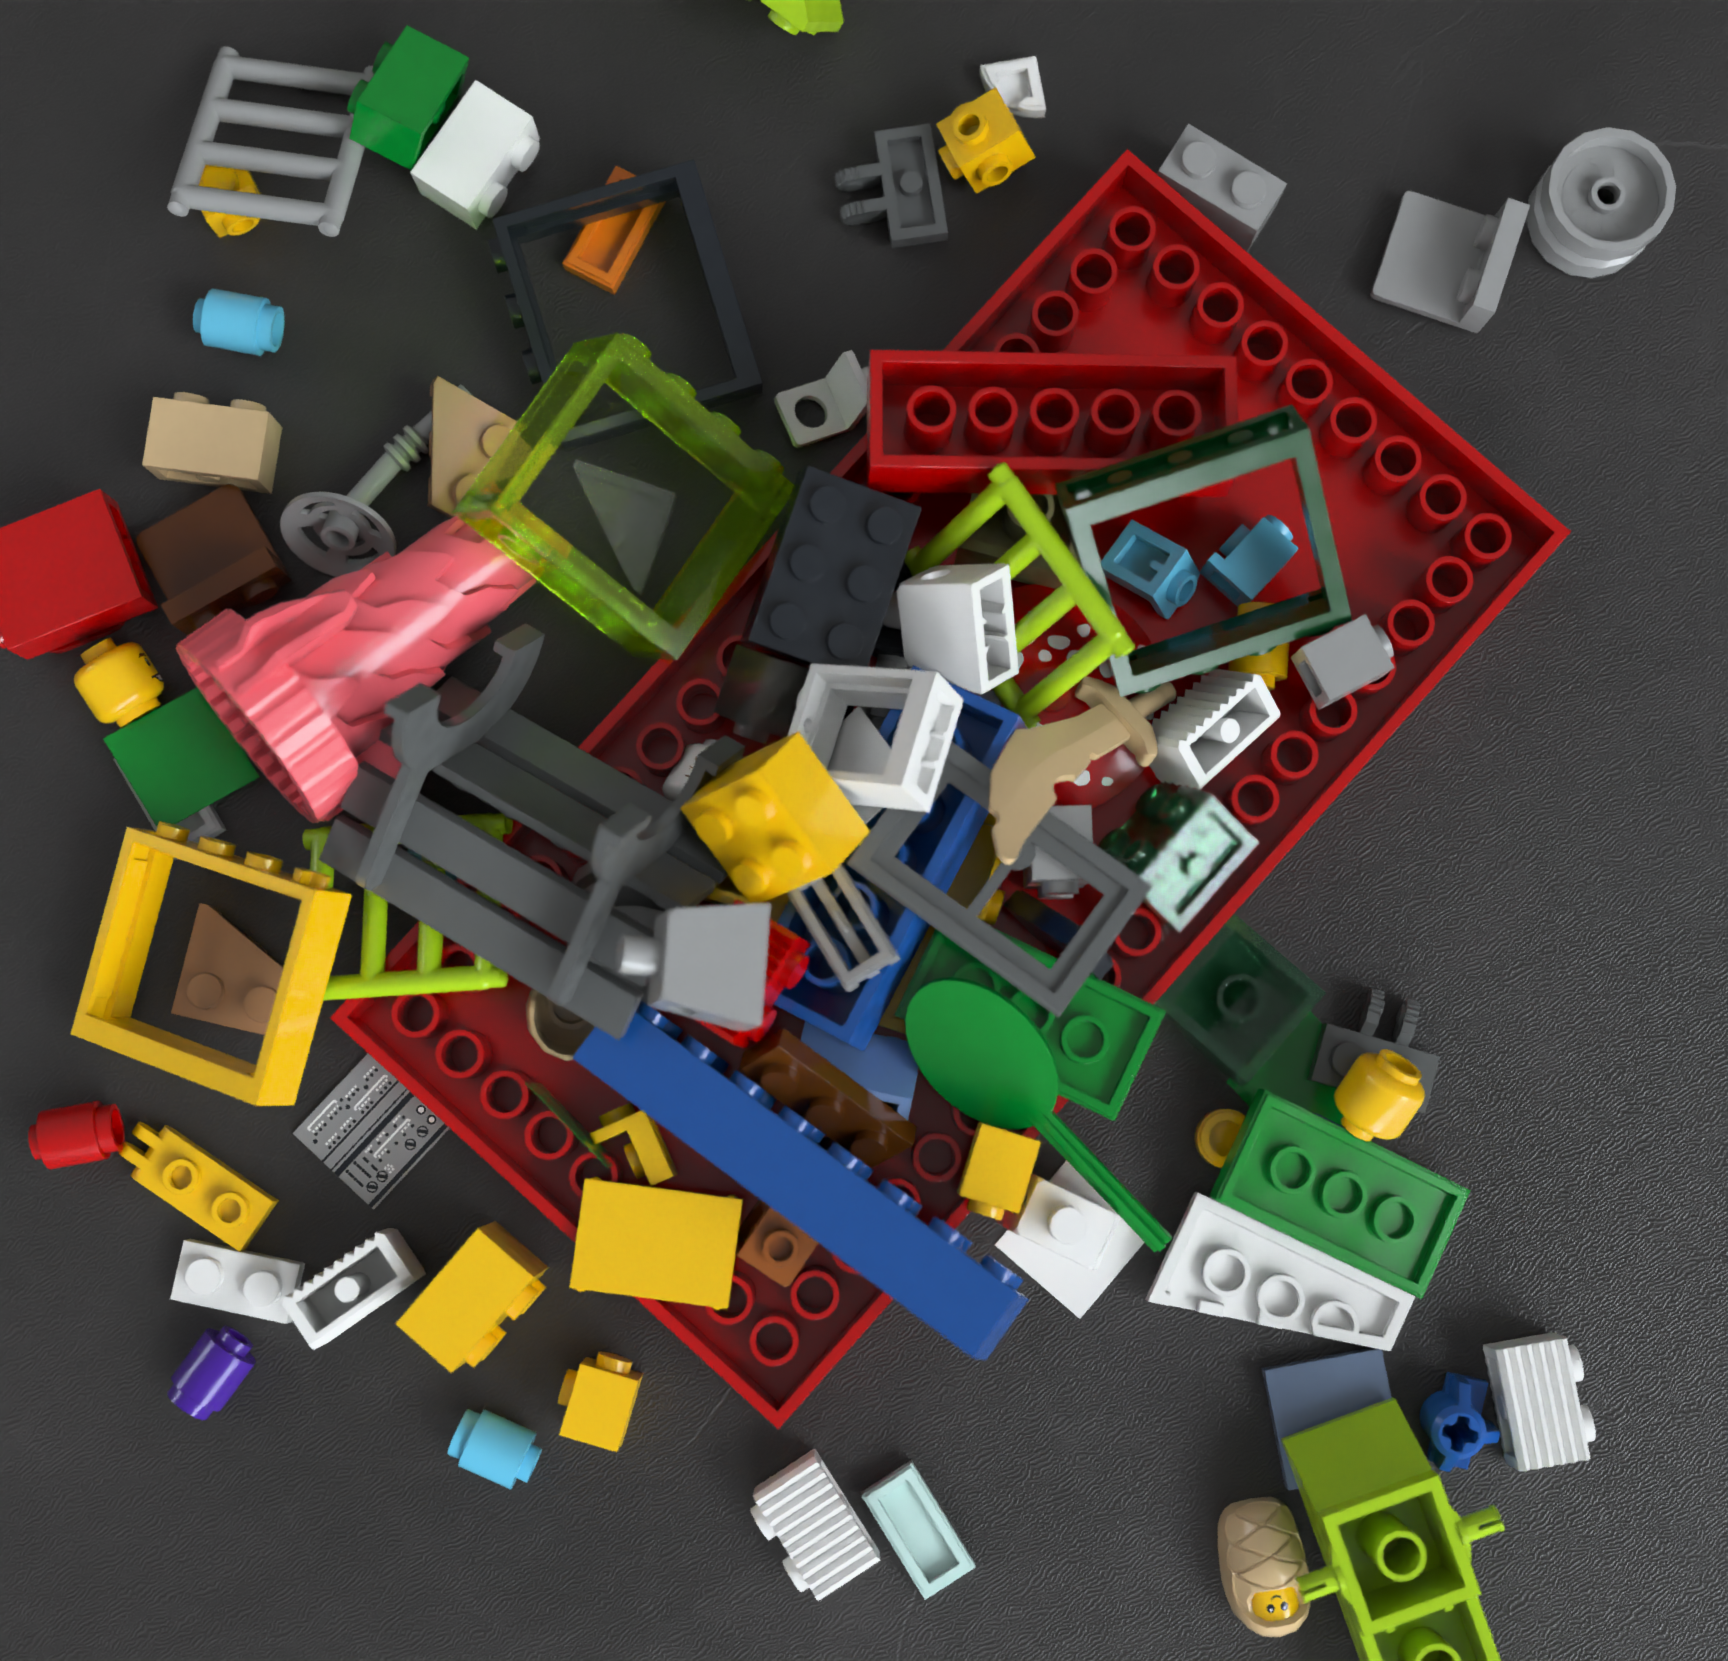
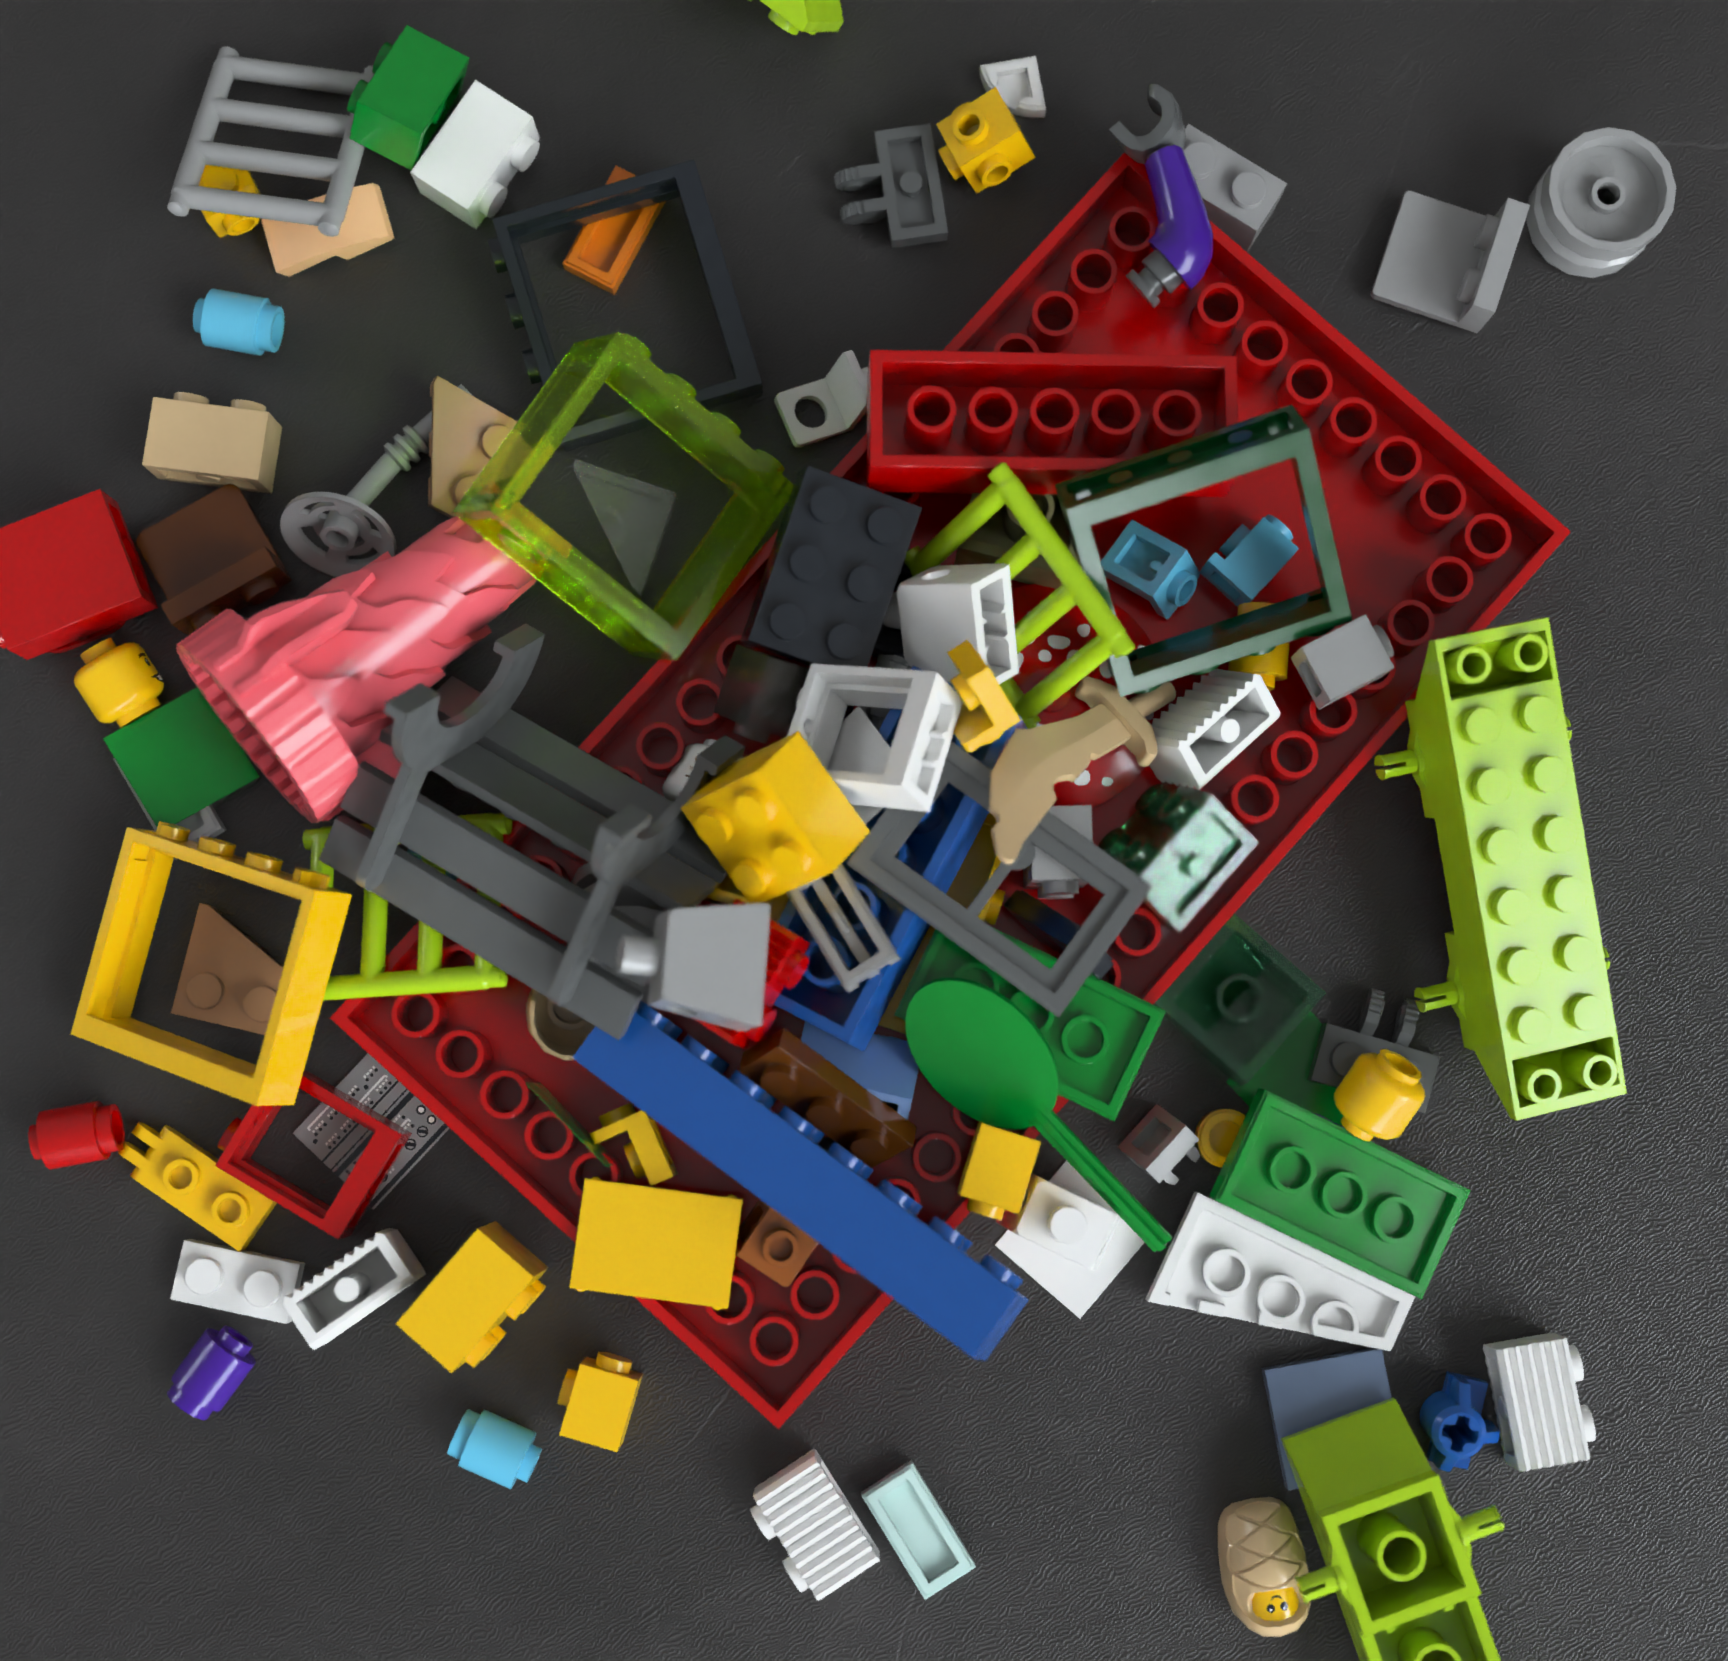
(302, 245): none -> light nougat slope
(360, 1187): none -> red window
(985, 706): none -> yellow bracket
(1160, 1144): none -> light grey tile
(1183, 231): none -> piece
(1516, 869): none -> lime piece

